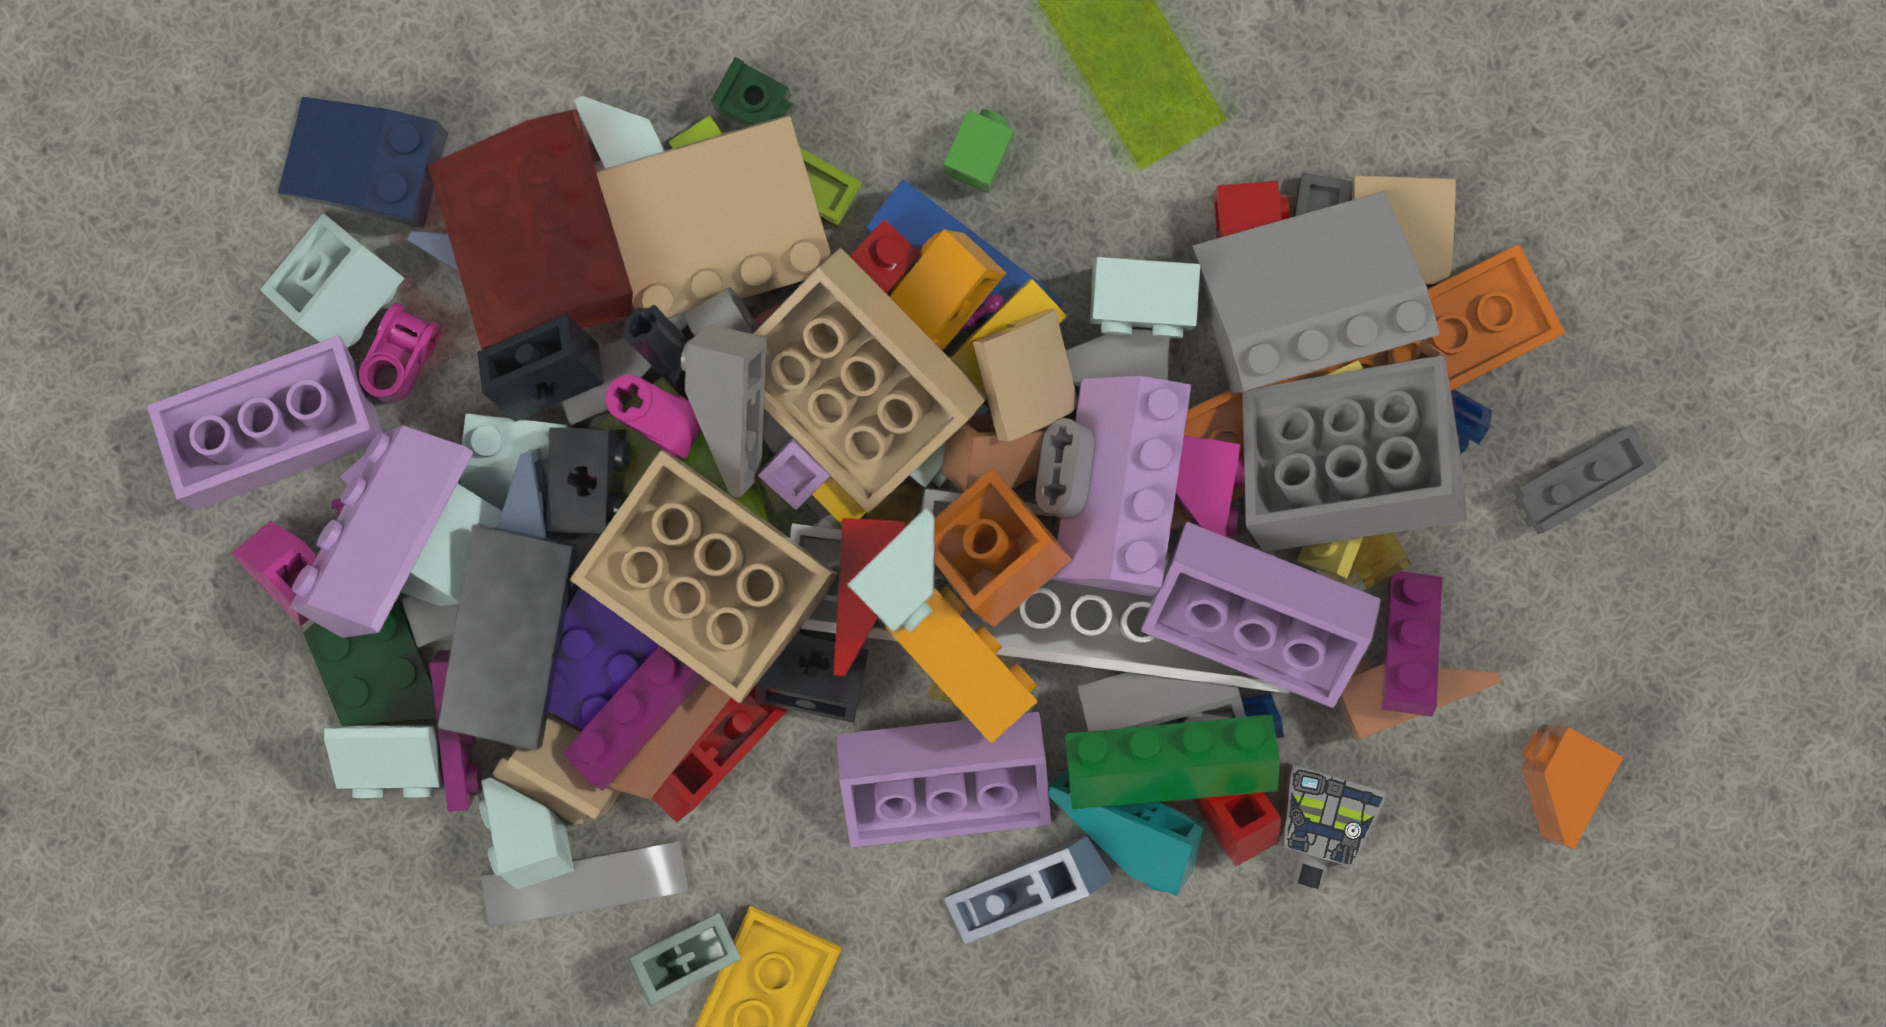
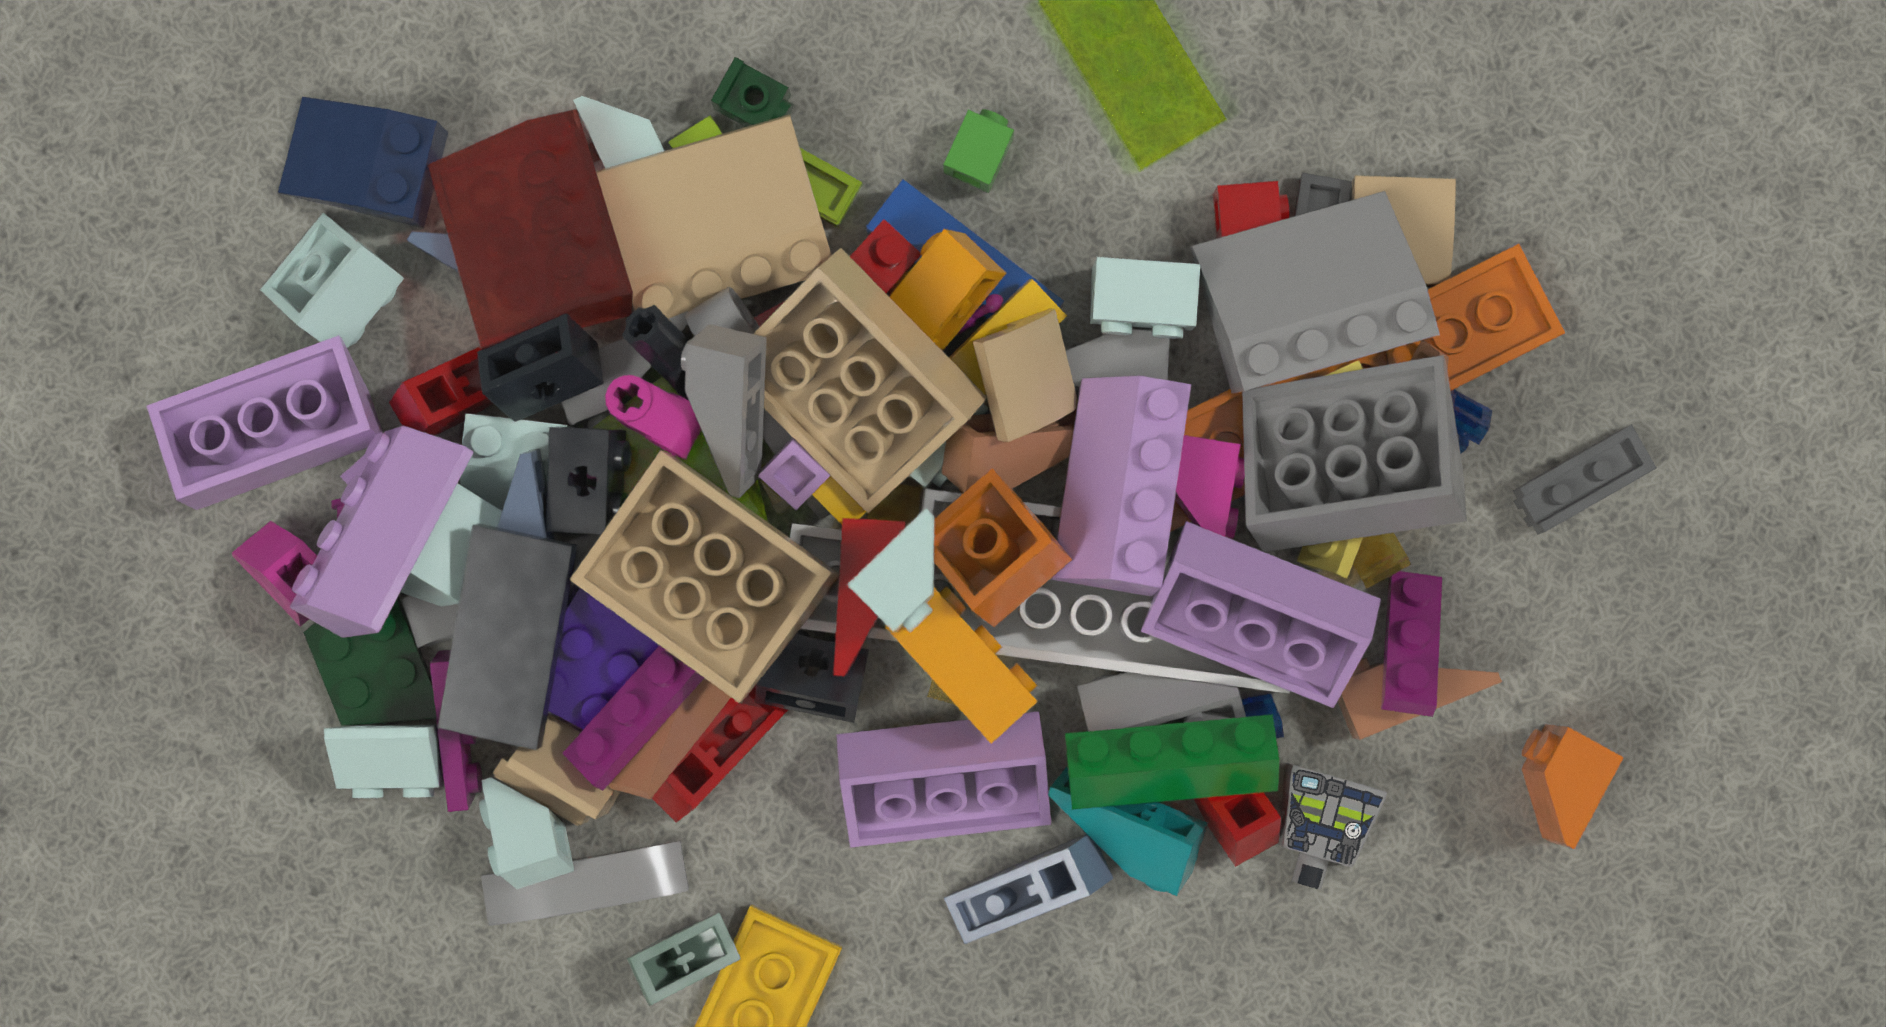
(399, 350): dark pink piece -> none
(441, 395): none -> red slope
(1065, 468): light grey beam -> none

